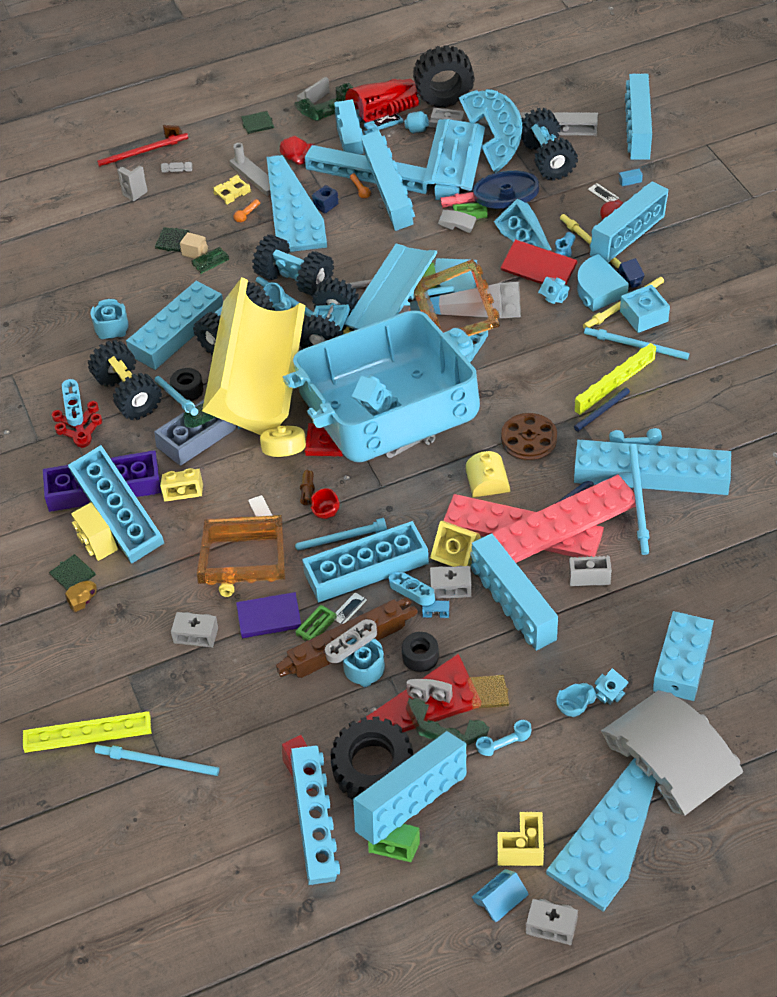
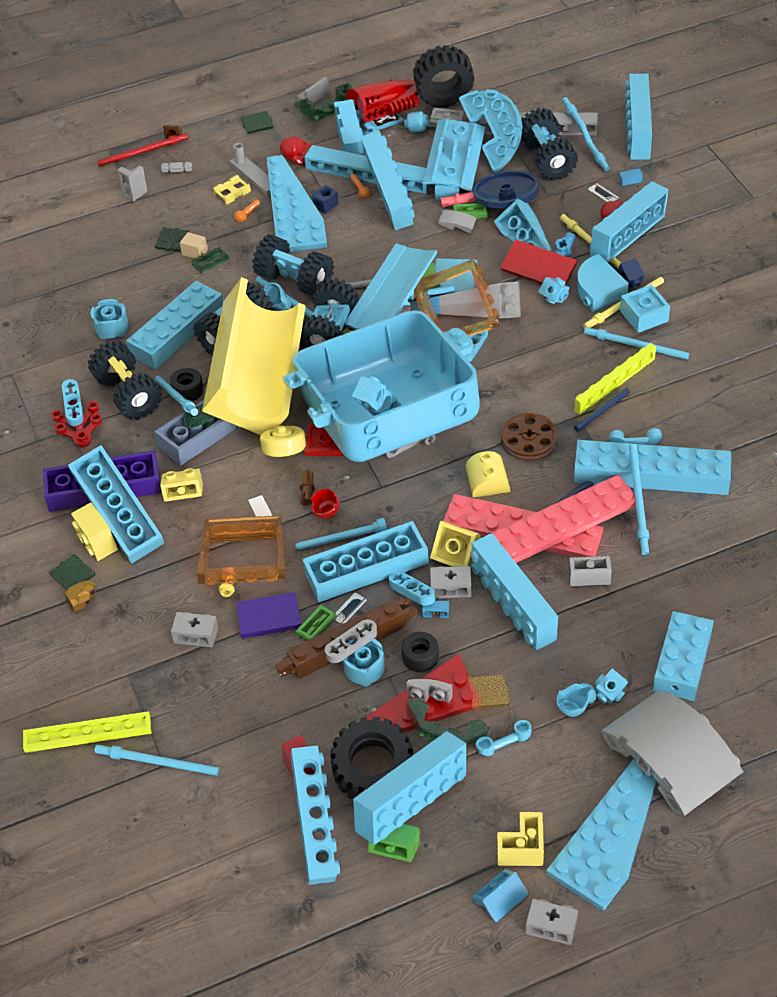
(598, 156): none -> medium azure bar

